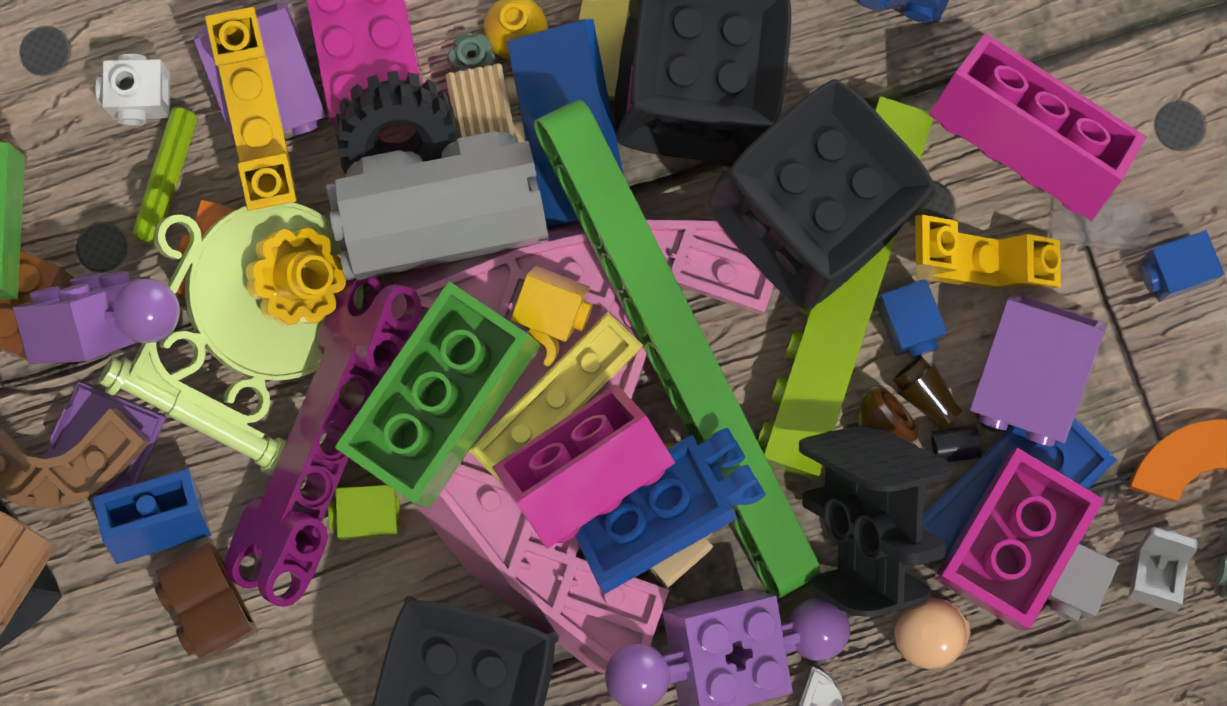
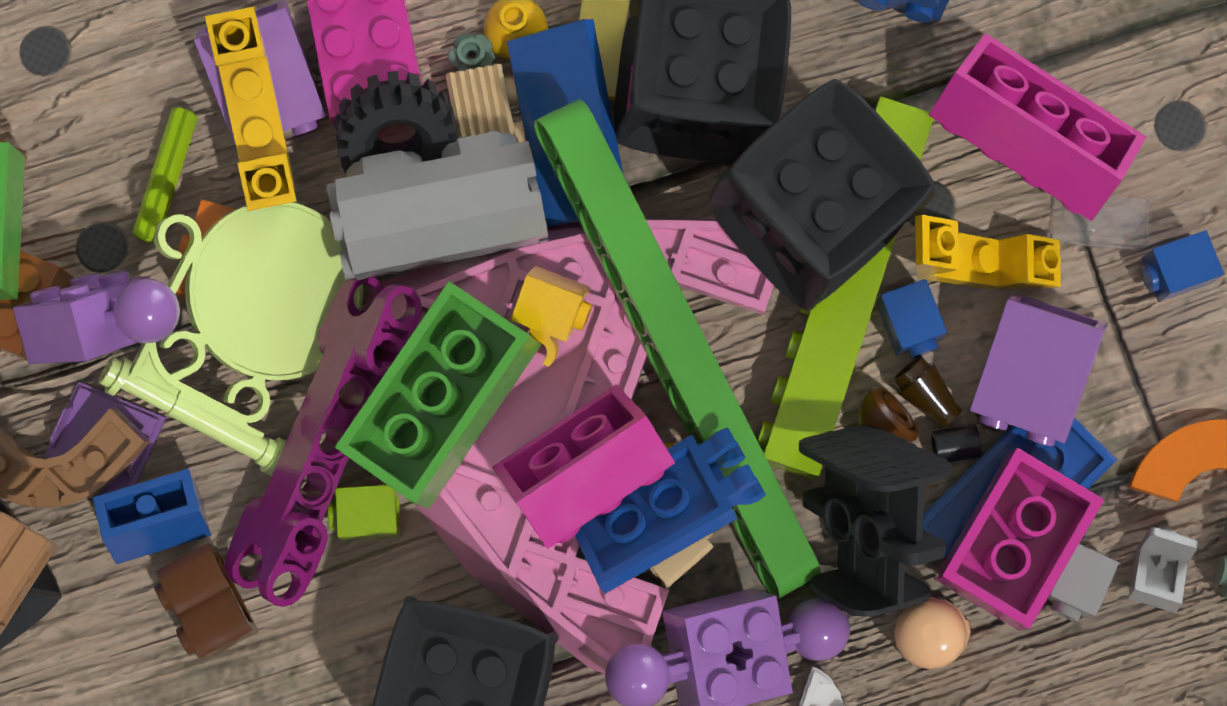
(134, 89): white brick -> none
(295, 276): yellow plant -> none
(561, 390): light yellow tile -> none

